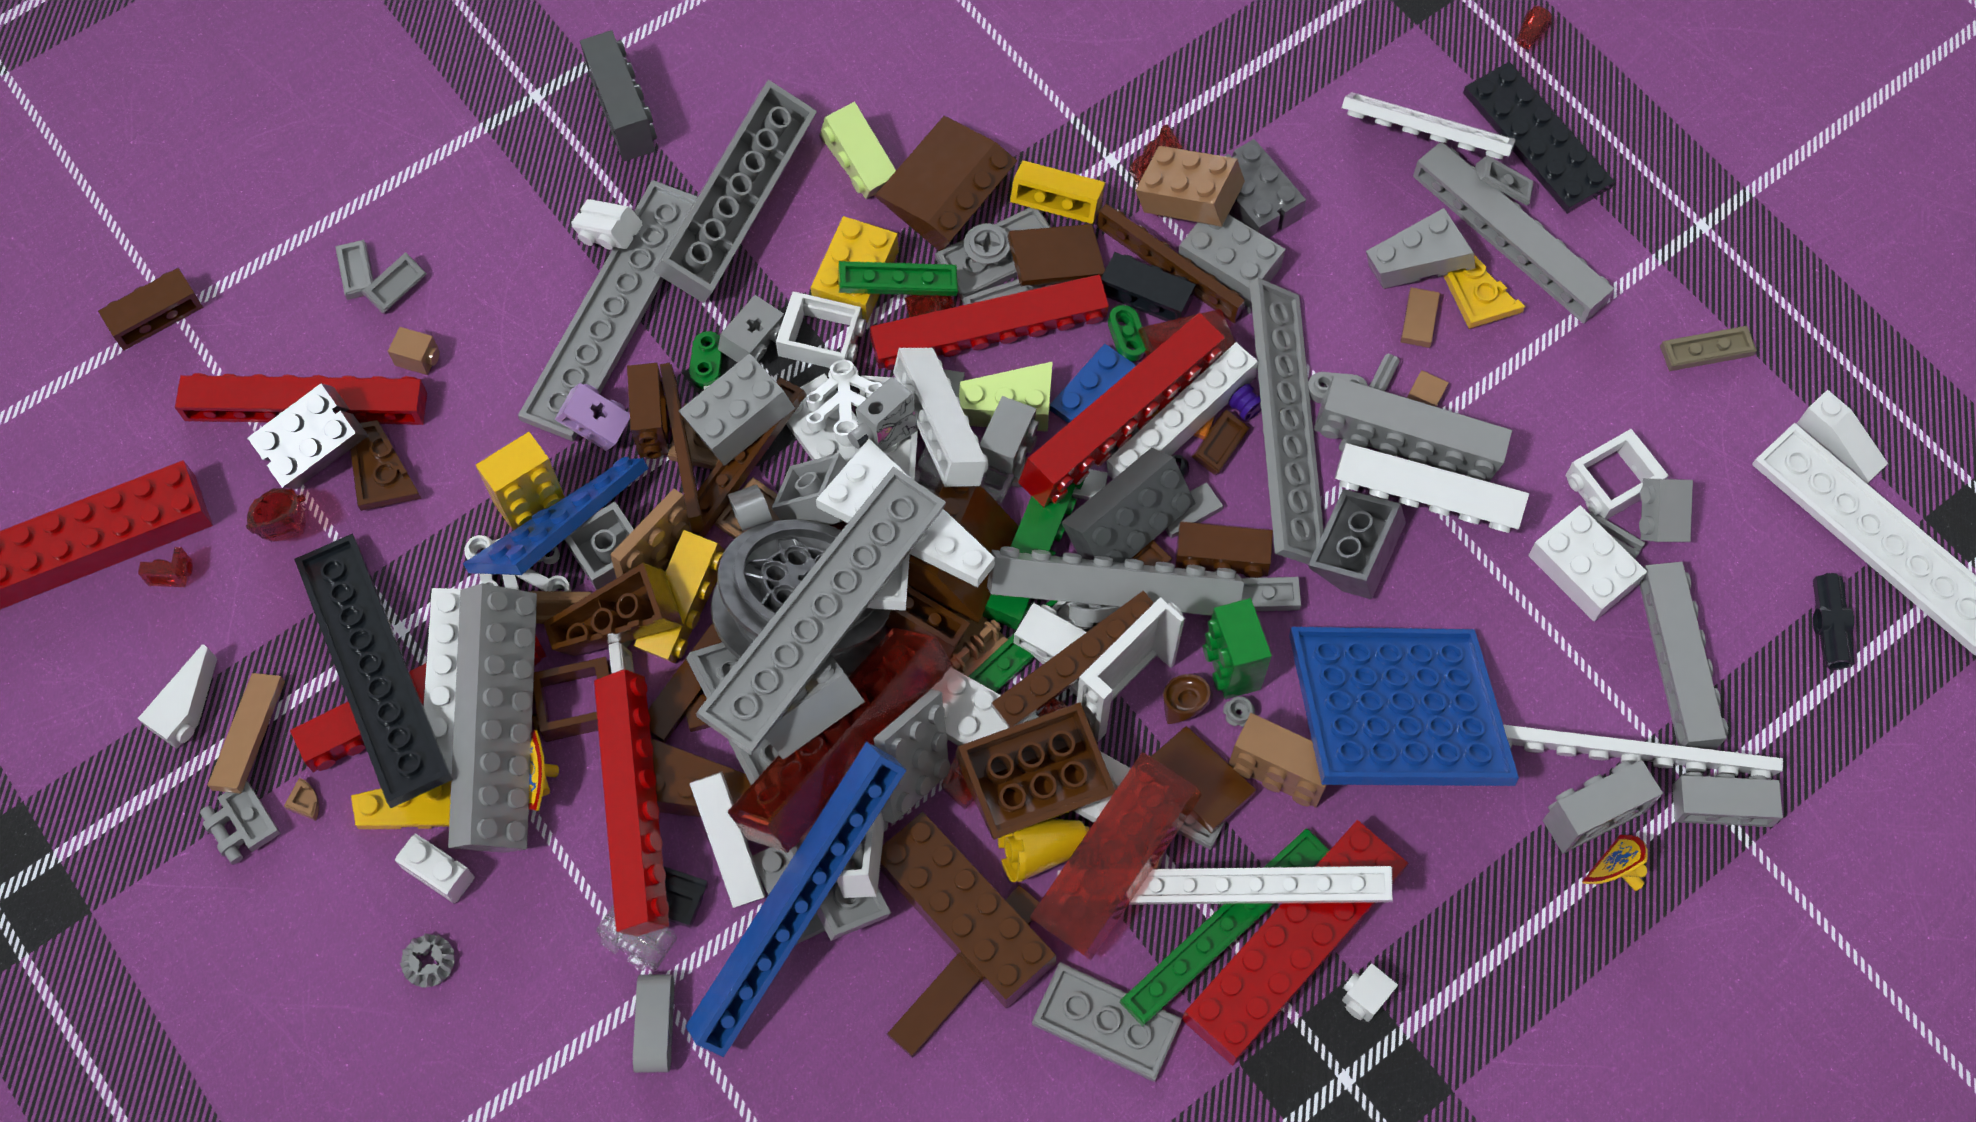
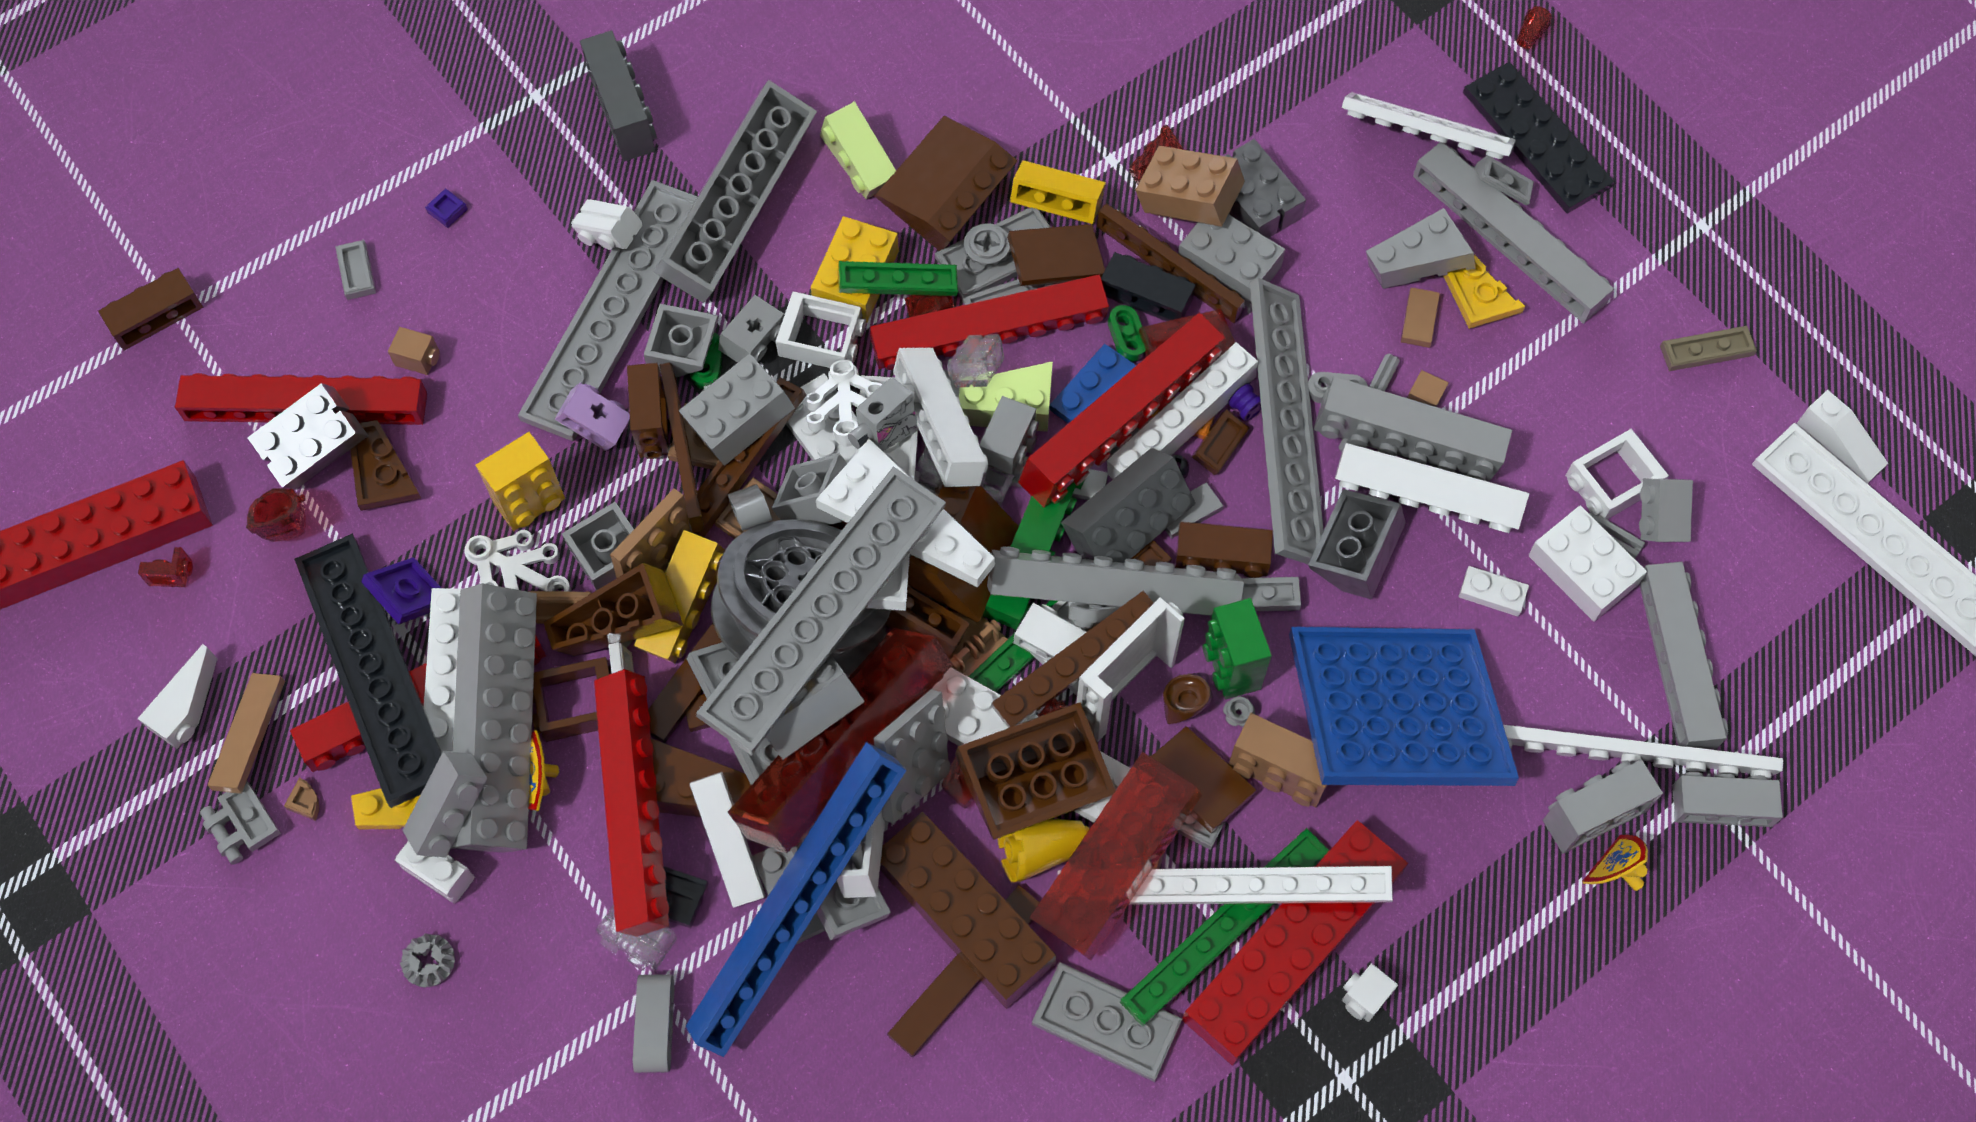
(394, 283): light grey tile -> none
(402, 589): none -> dark purple tile
(444, 804): none -> light grey brick
(446, 208): none -> dark purple tile
(550, 526): blue wing -> none
(680, 338): none -> light grey slope
(976, 361): none -> clear brick
(1493, 591): none -> white plate
(1833, 621): black piece -> none

